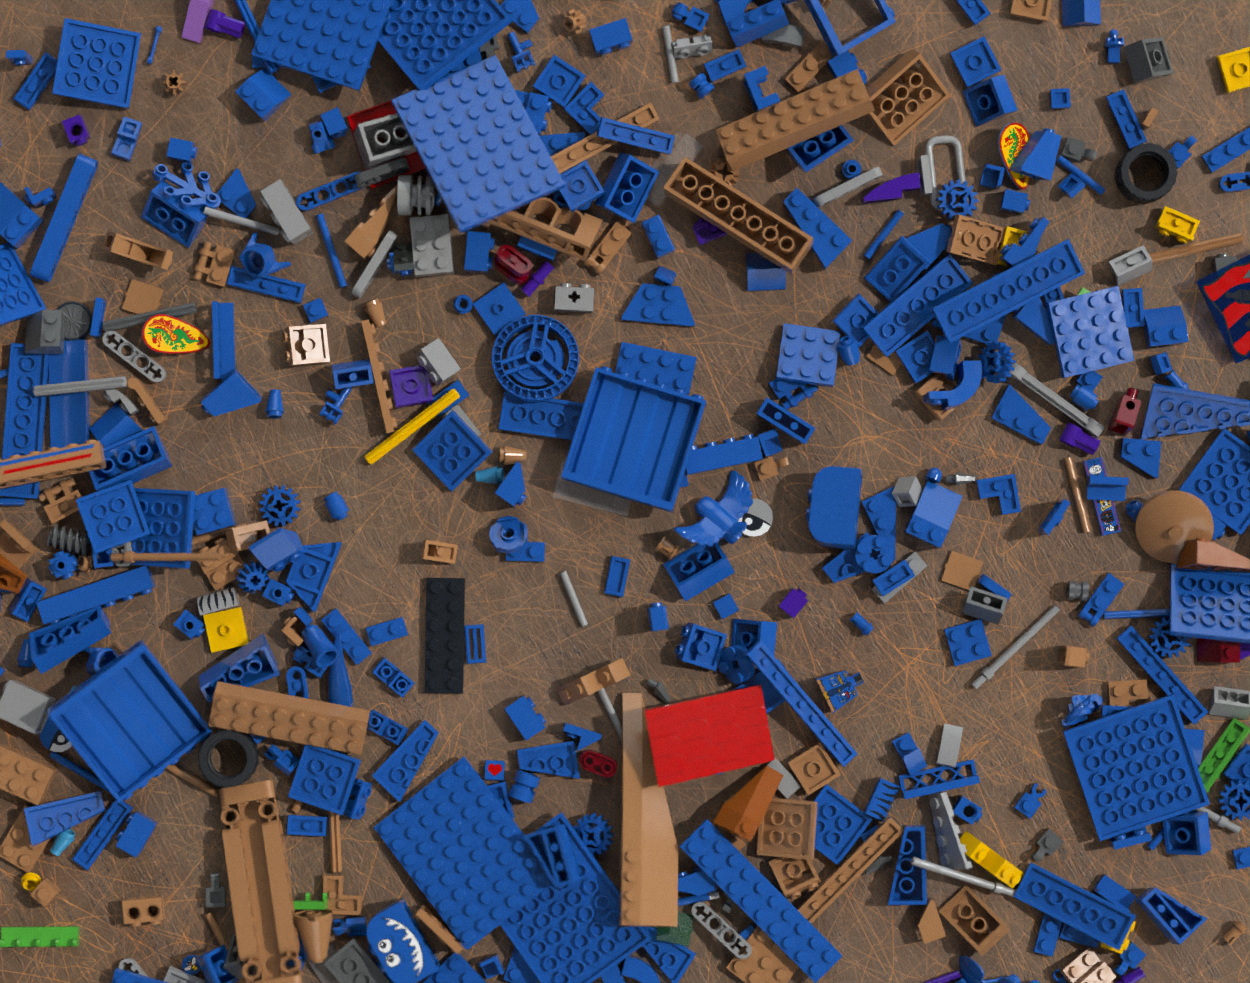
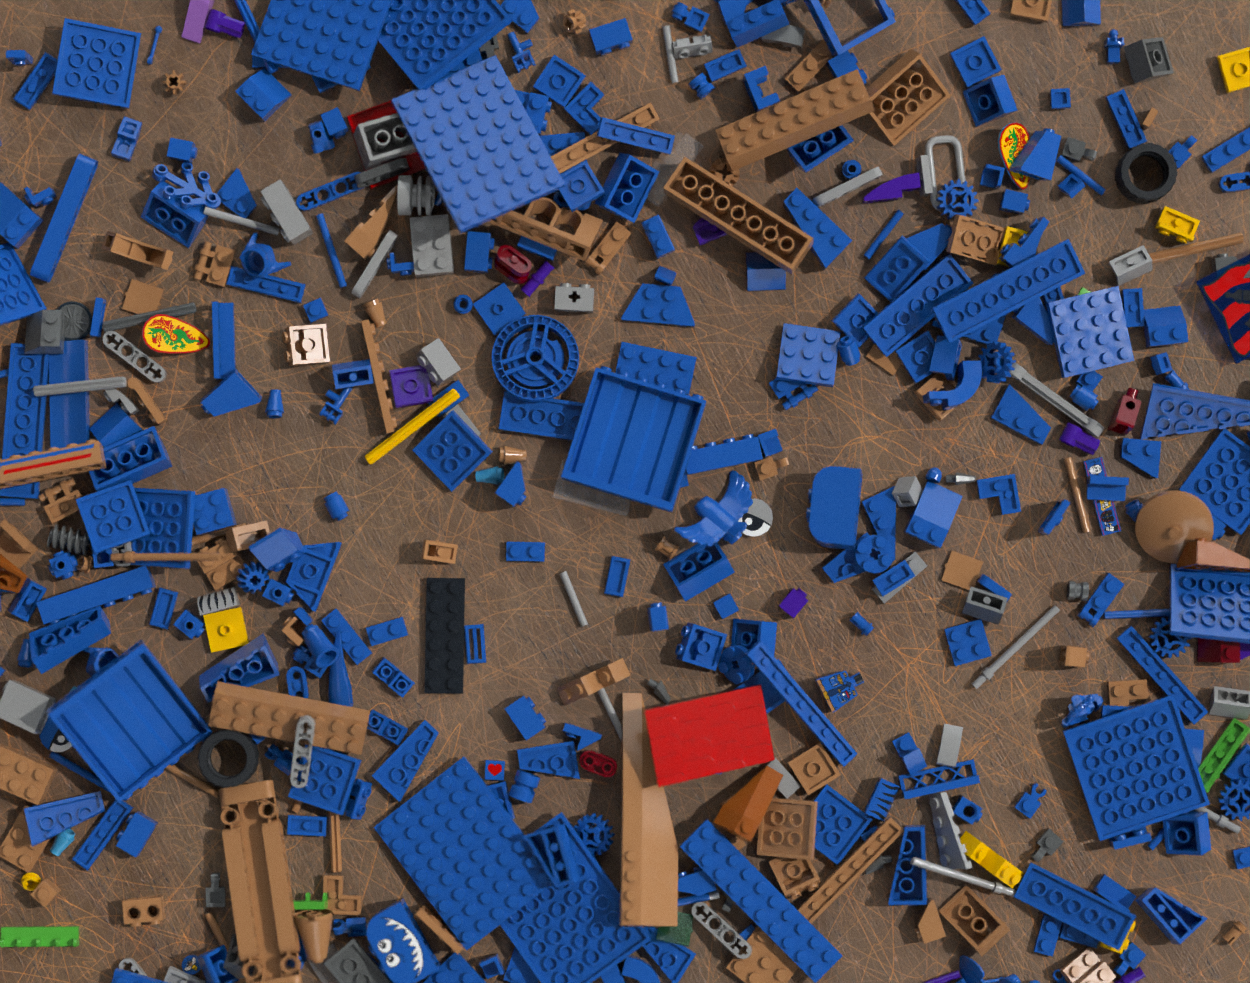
(73, 122): dark purple brick -> none
(164, 608): none -> blue tile
(279, 497): blue gear -> none
(302, 751): none -> light grey beam
(403, 256): pearl dark grey plate -> none
(515, 542): blue plate -> none
(785, 421): blue brick -> none

